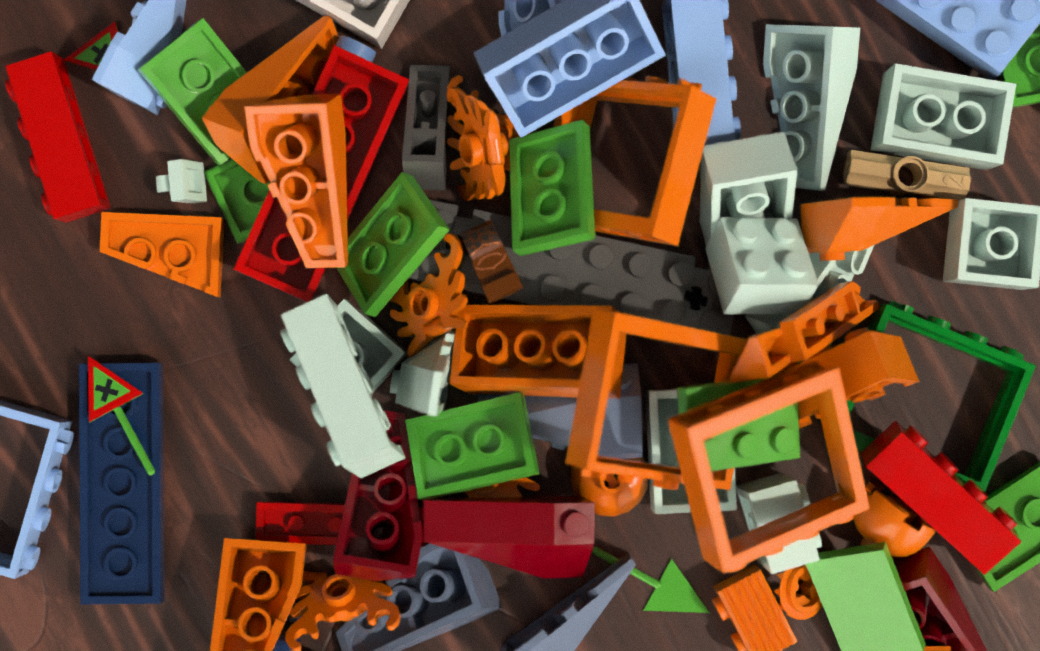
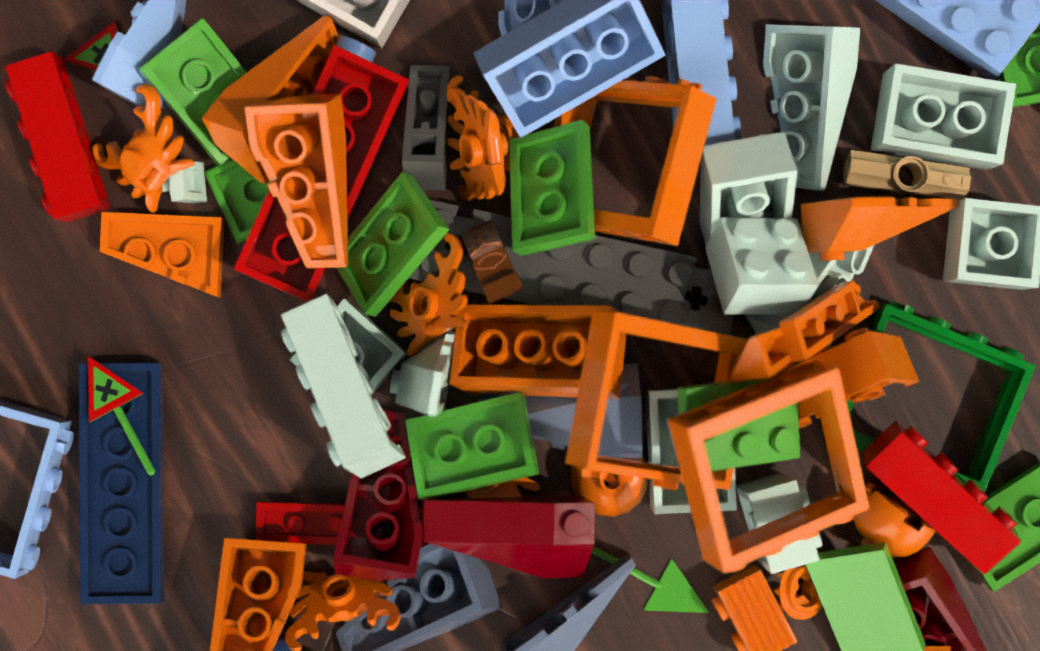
(149, 154): none -> orange animal

